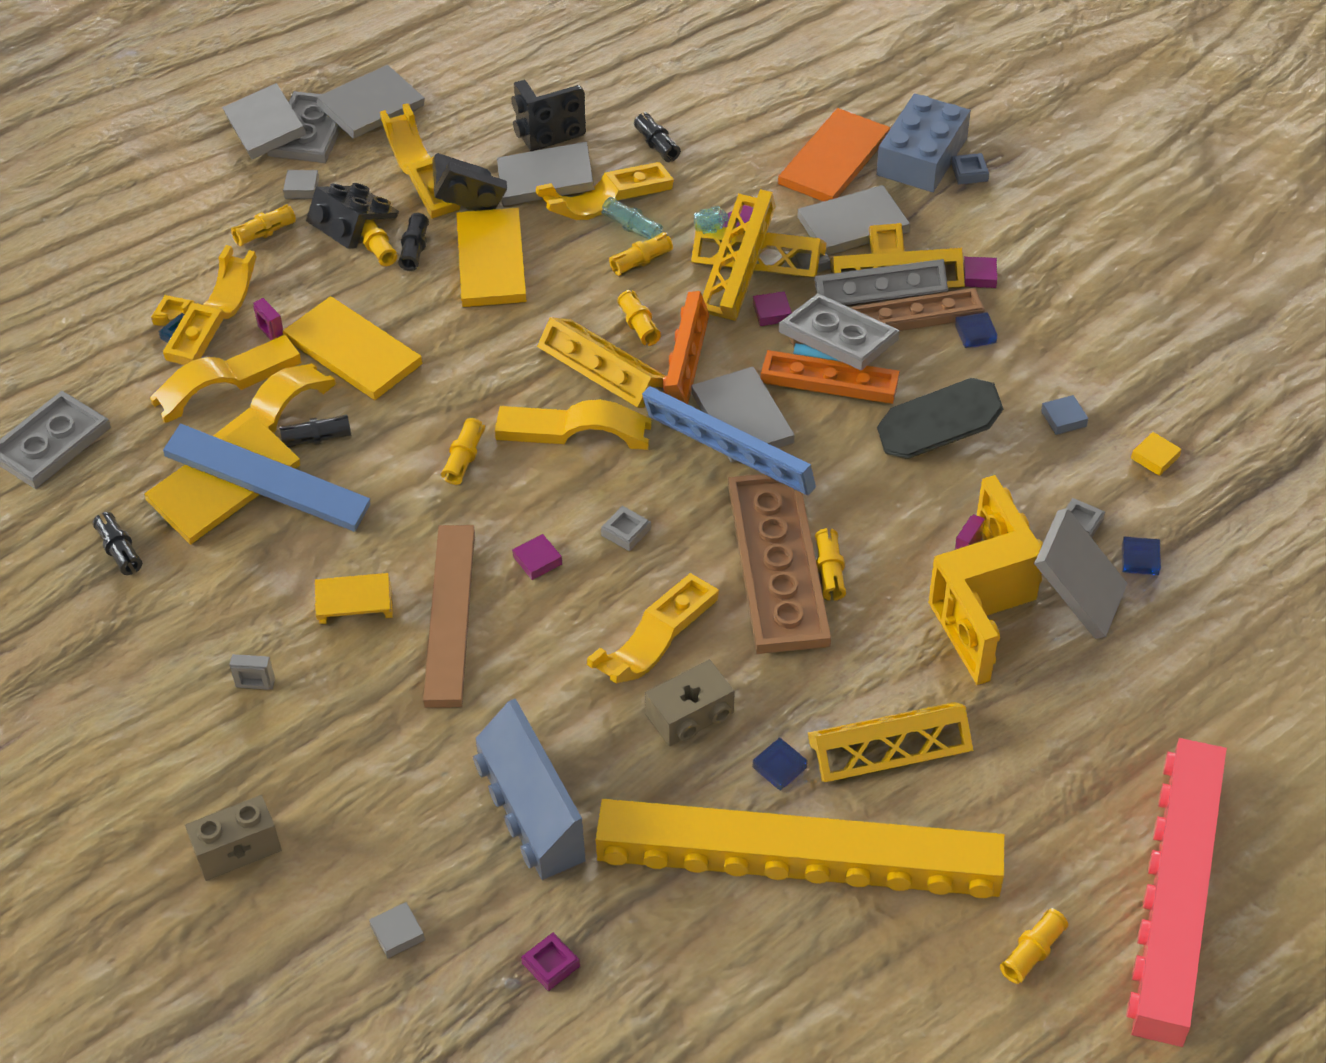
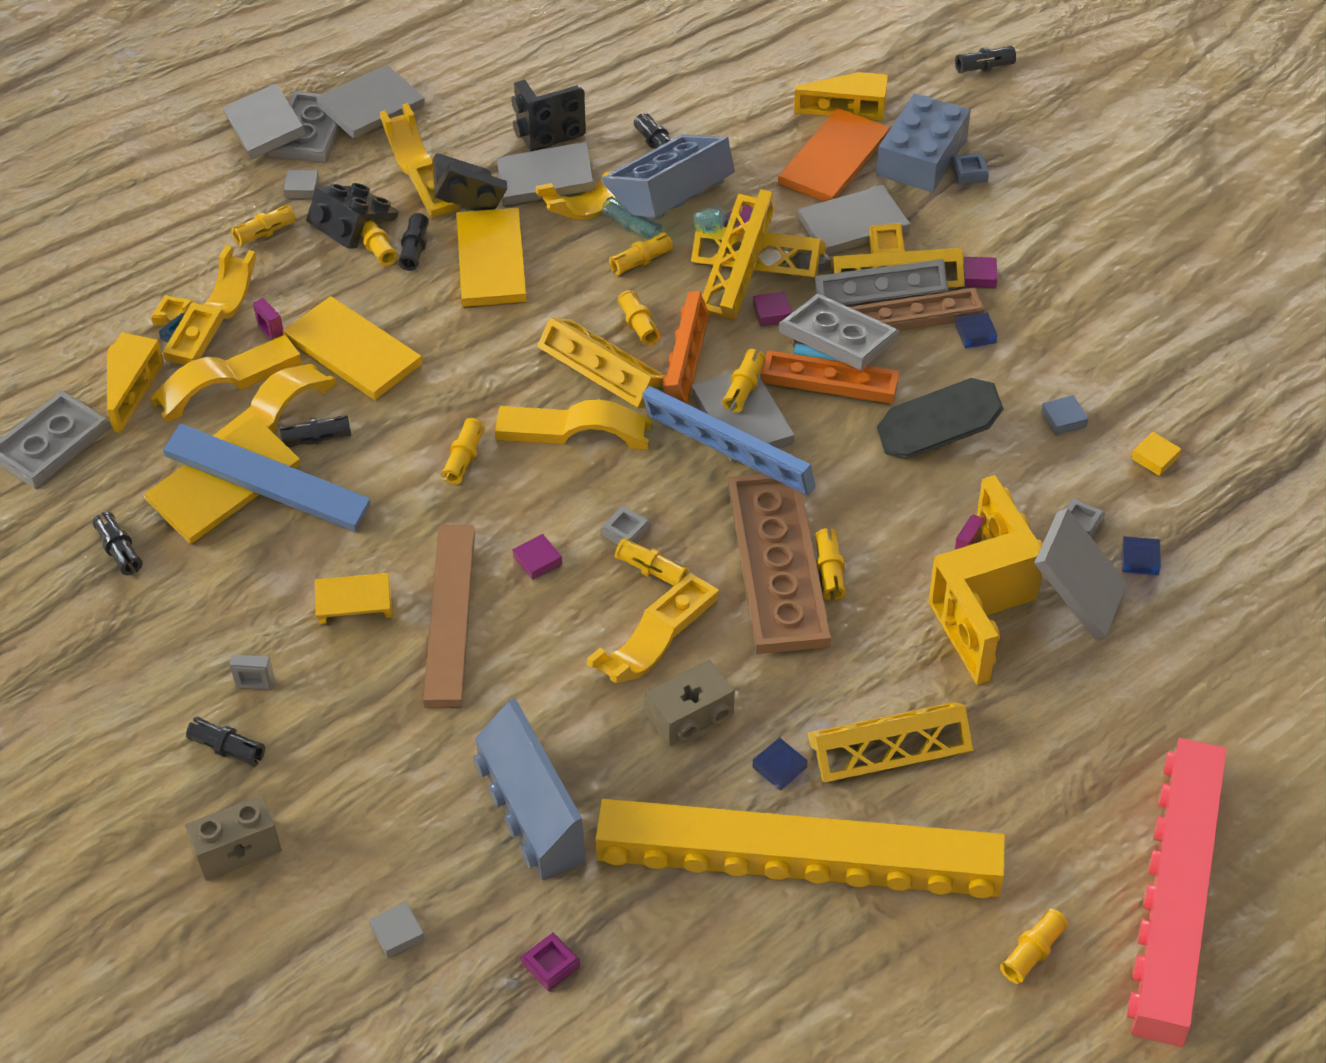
(130, 372): none -> yellow slope
(225, 741): none -> black pin
(650, 562): none -> yellow pin
(671, 174): none -> sand blue slope
(744, 380): none -> yellow pin
(855, 92): none -> yellow slope
(969, 61): none -> black pin

